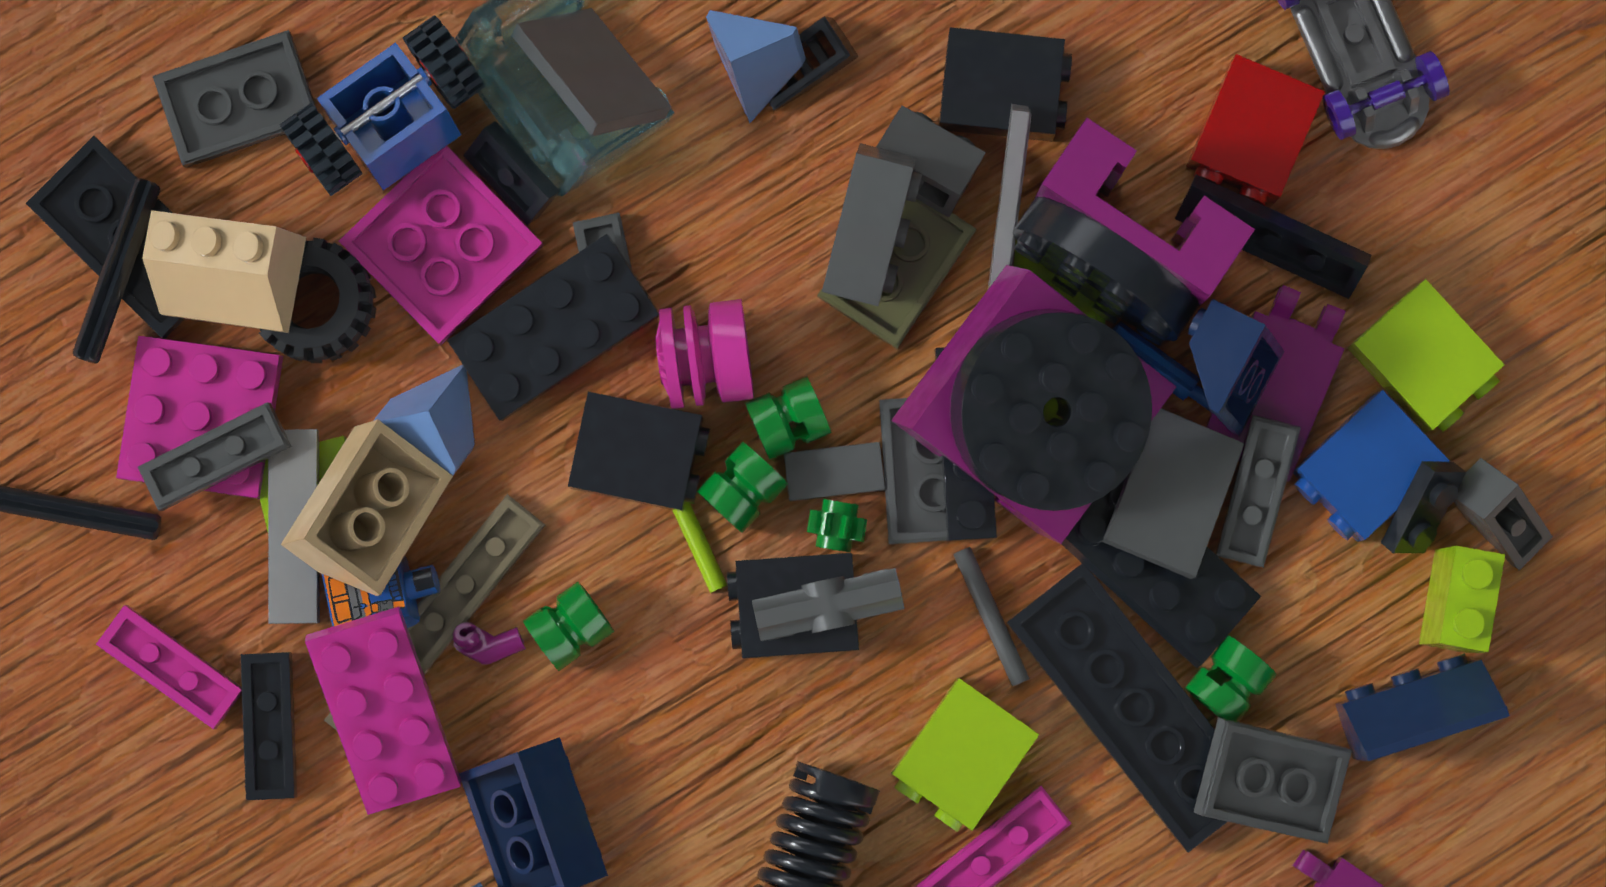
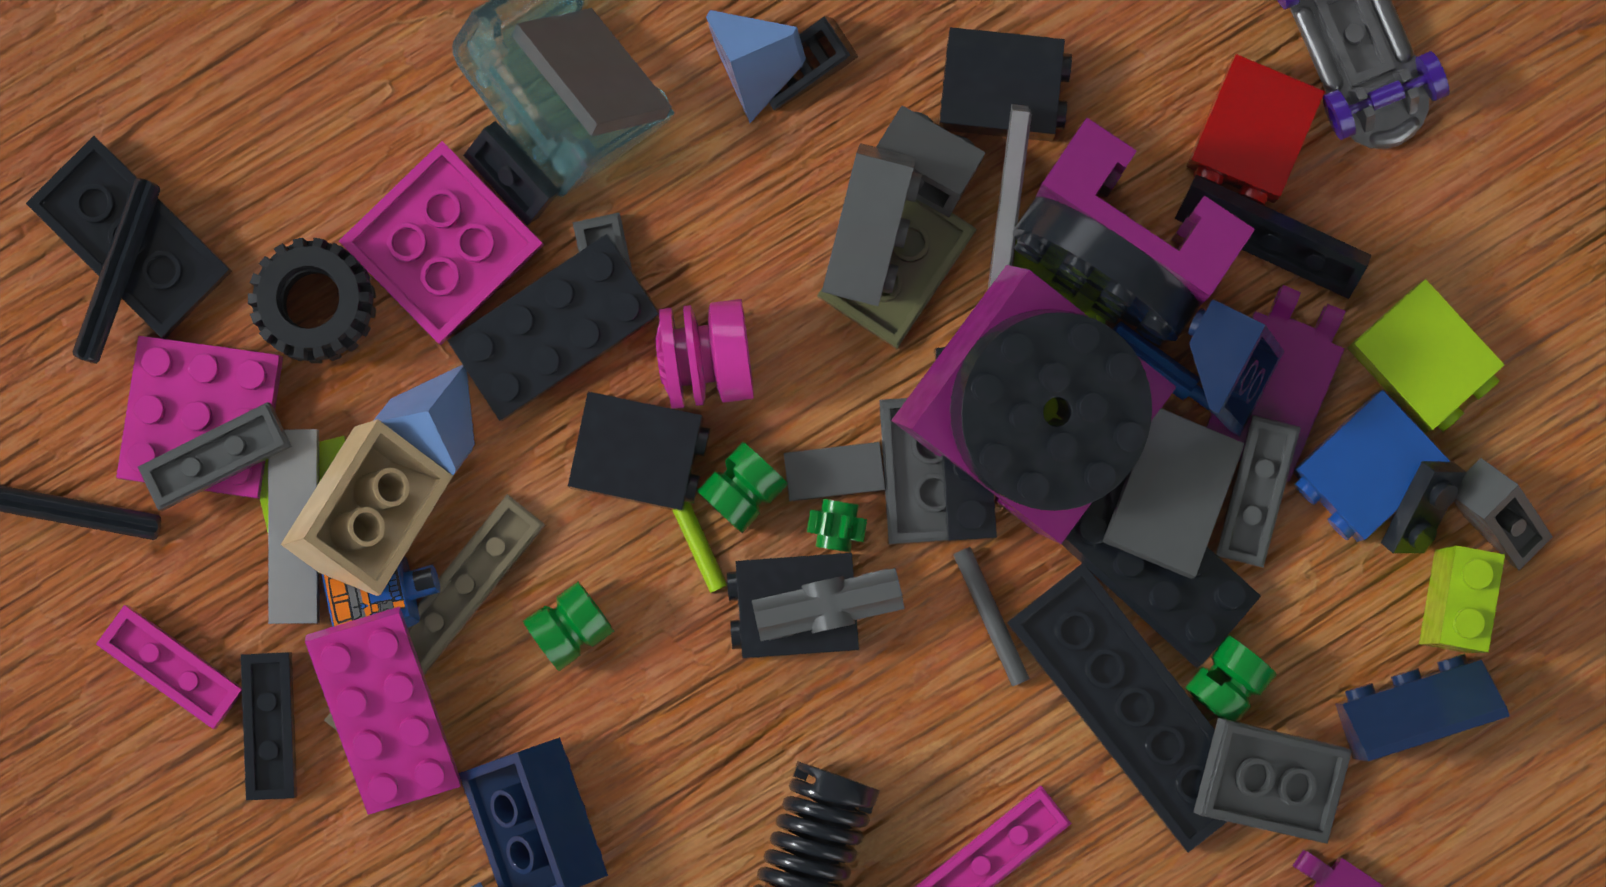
(223, 270): tan slope -> none
(233, 98): dark grey tile -> none
(387, 111): brick -> none
(485, 647): magenta arm -> none
(788, 417): green wheel -> none
(963, 756): lime brick -> none

